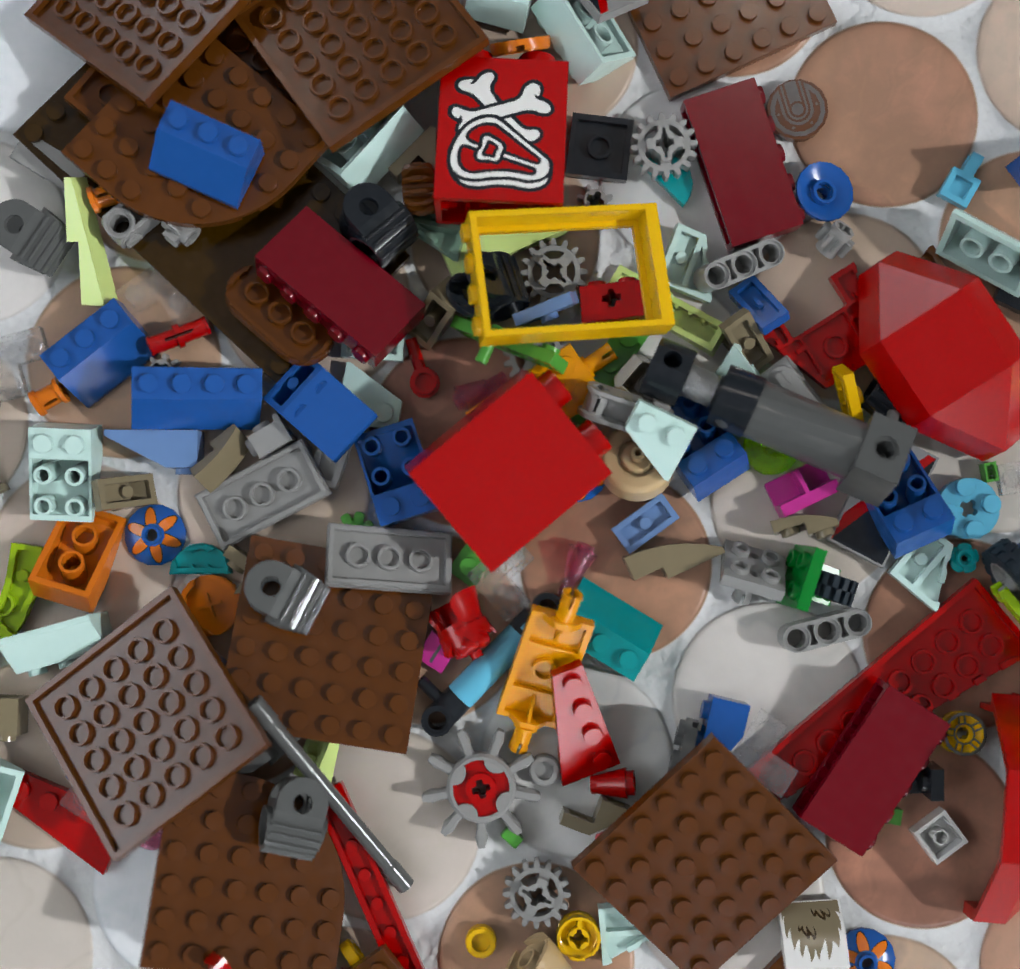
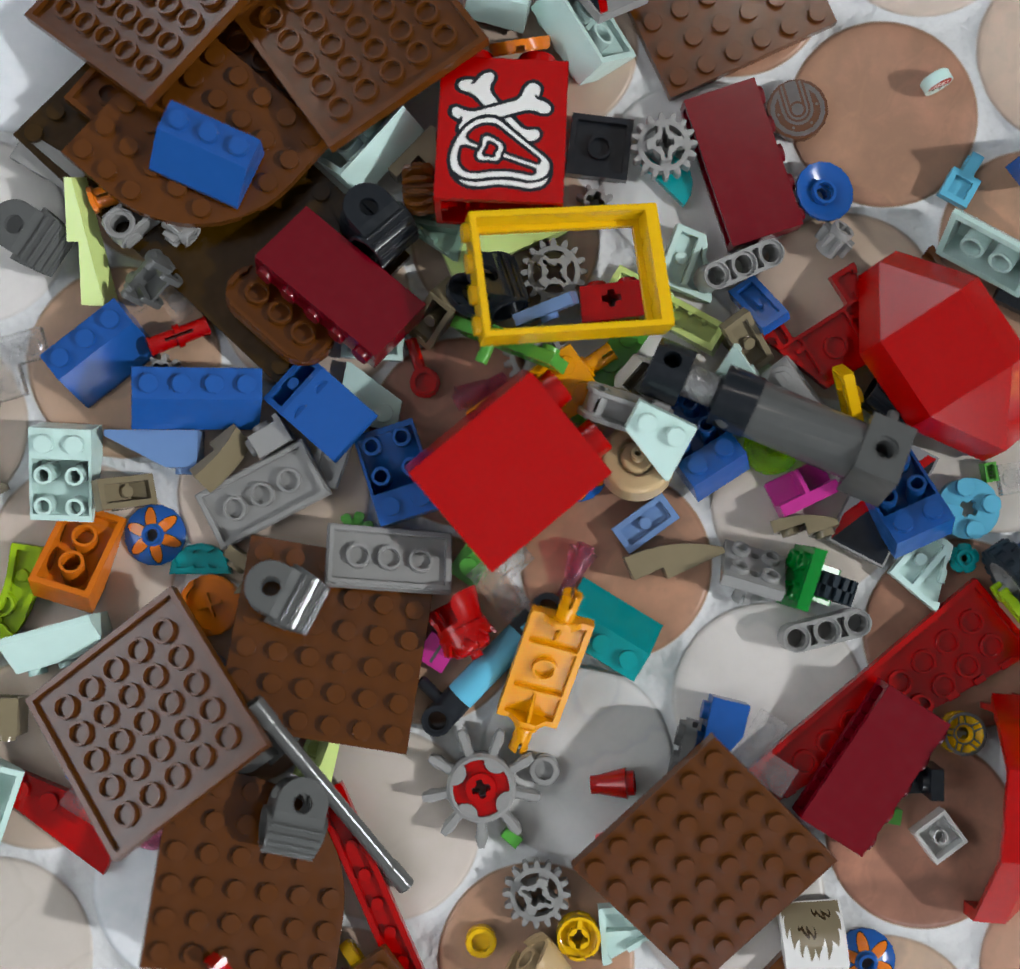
(49, 396): orange bush -> none
(150, 280): none -> dark grey piece
(580, 728): wing -> none
(605, 814): dark tan slope -> none
(936, 81): none -> light aqua tile

